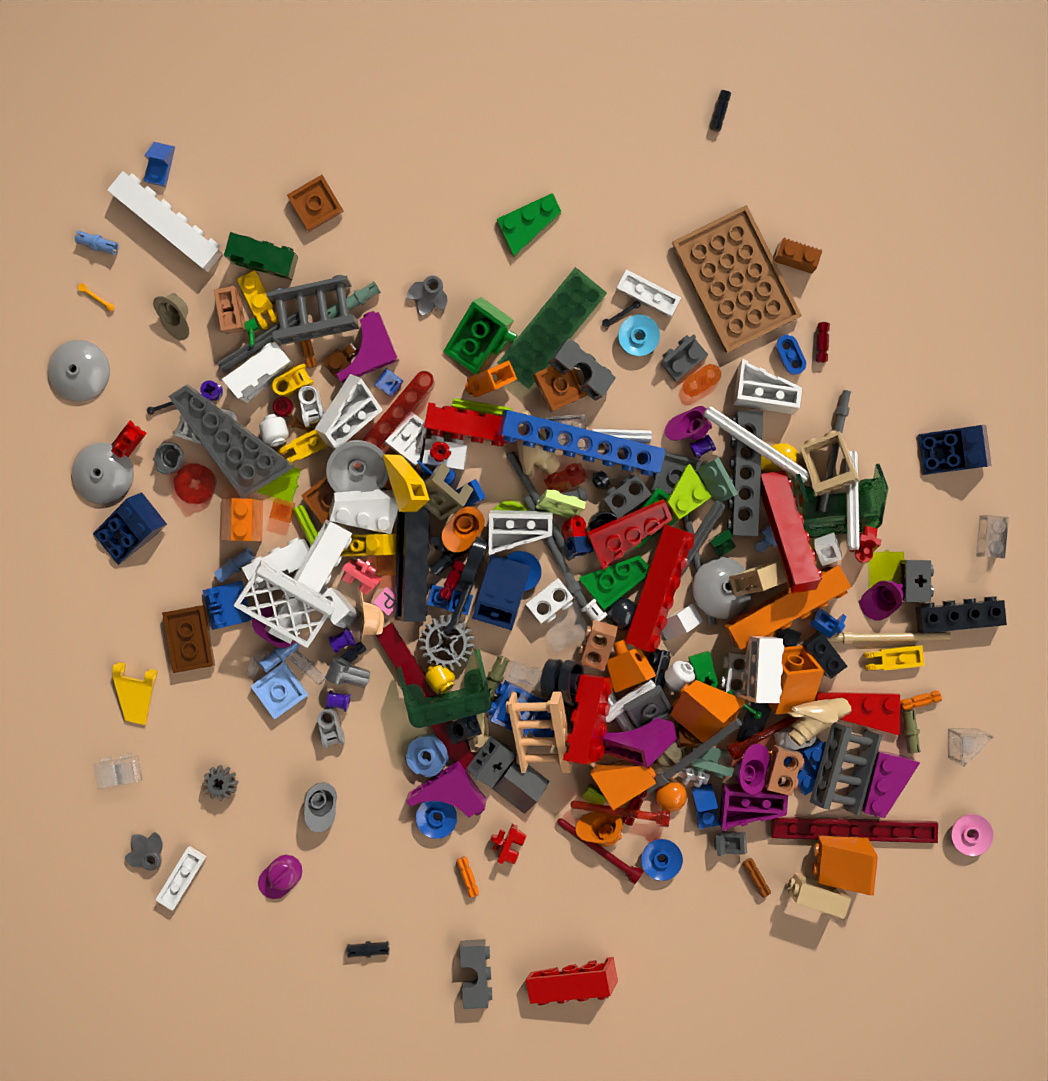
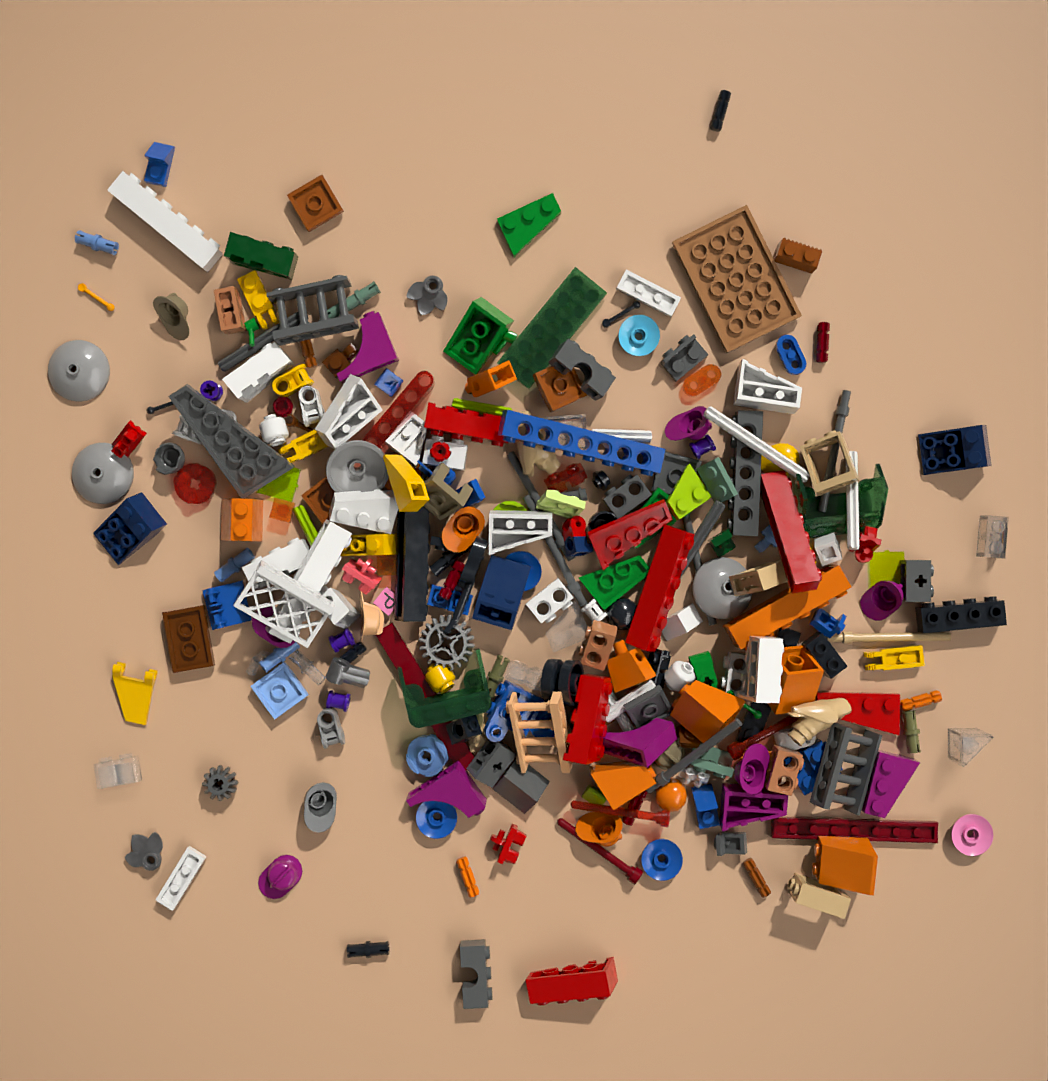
(497, 721): none -> blue plate

